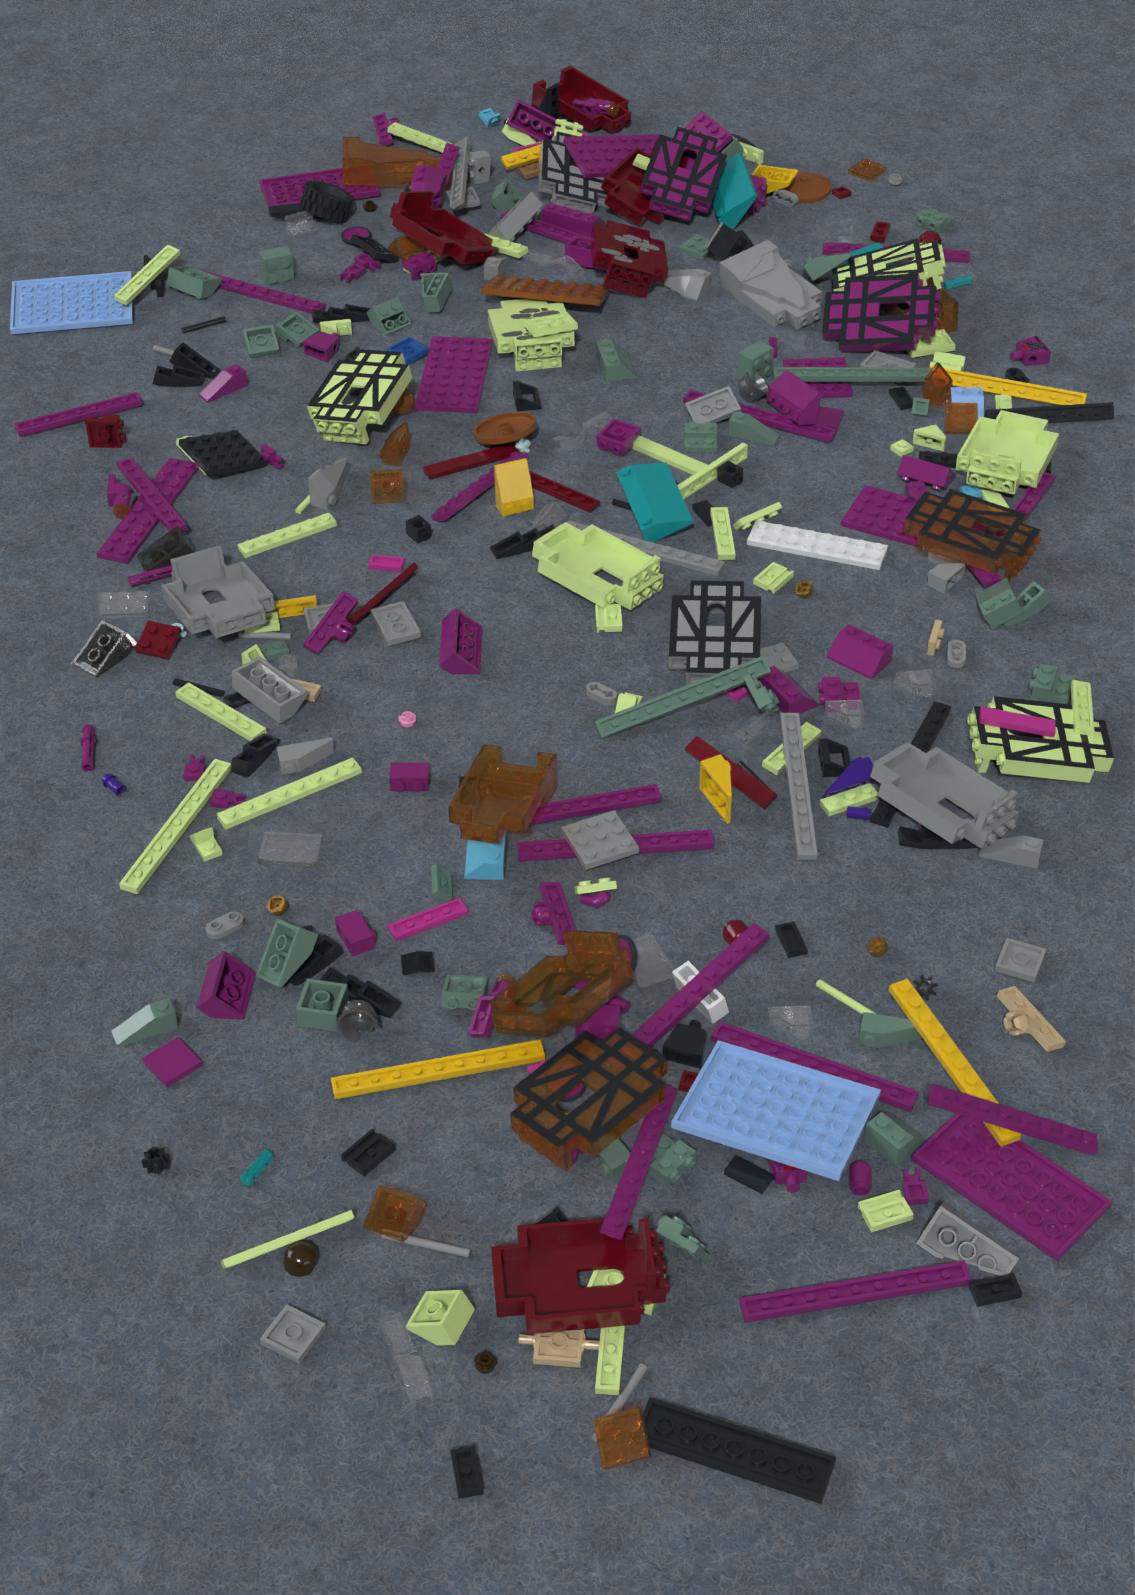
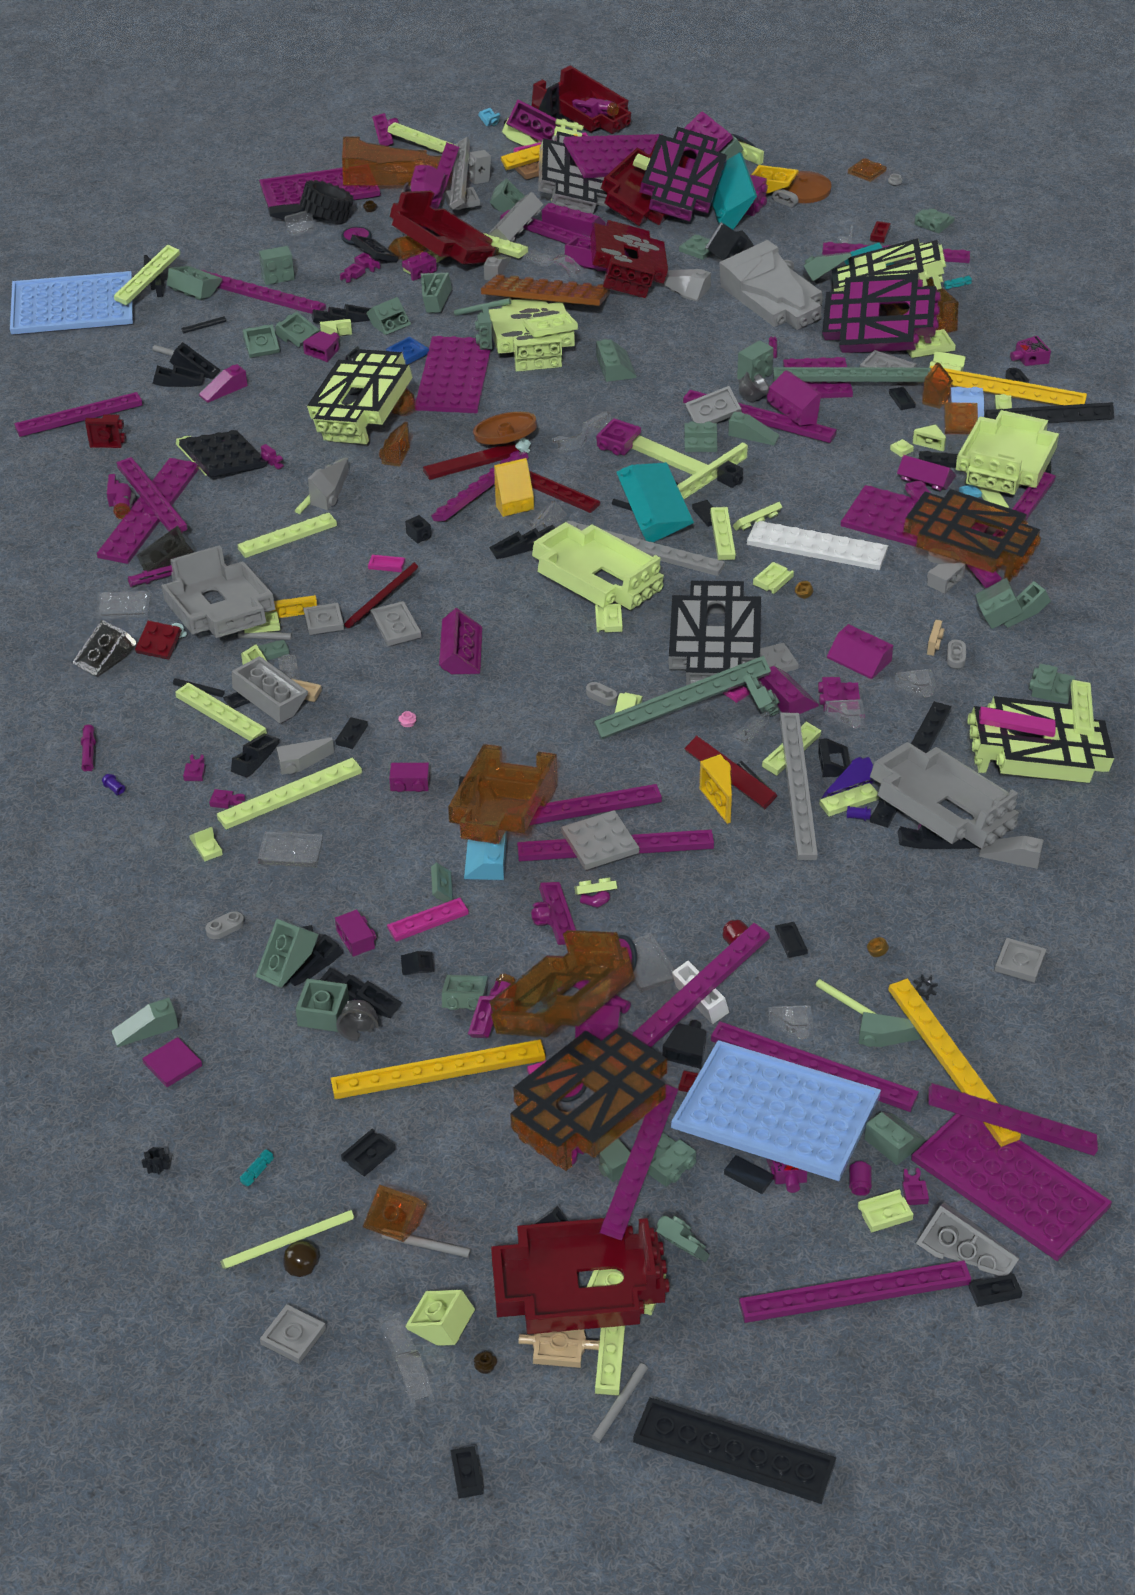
(175, 827): yellowish green plate -> none
(226, 988): magenta slope -> none
(277, 905): pearl gold tile -> none
(333, 624): magenta plate -> none
(351, 733): none -> black plate
(387, 486): clear orange slope -> none
(479, 307): none -> sand green bar
(483, 325): none -> sand green plate
(522, 403): black tile -> none
(621, 1438): clear orange plate -> none
(830, 417): magenta tile -> none
(841, 192): dark red tile -> none
(920, 406): sand green tile -> none
(929, 236): dark red head -> none
(1027, 1019): tan plate -> none

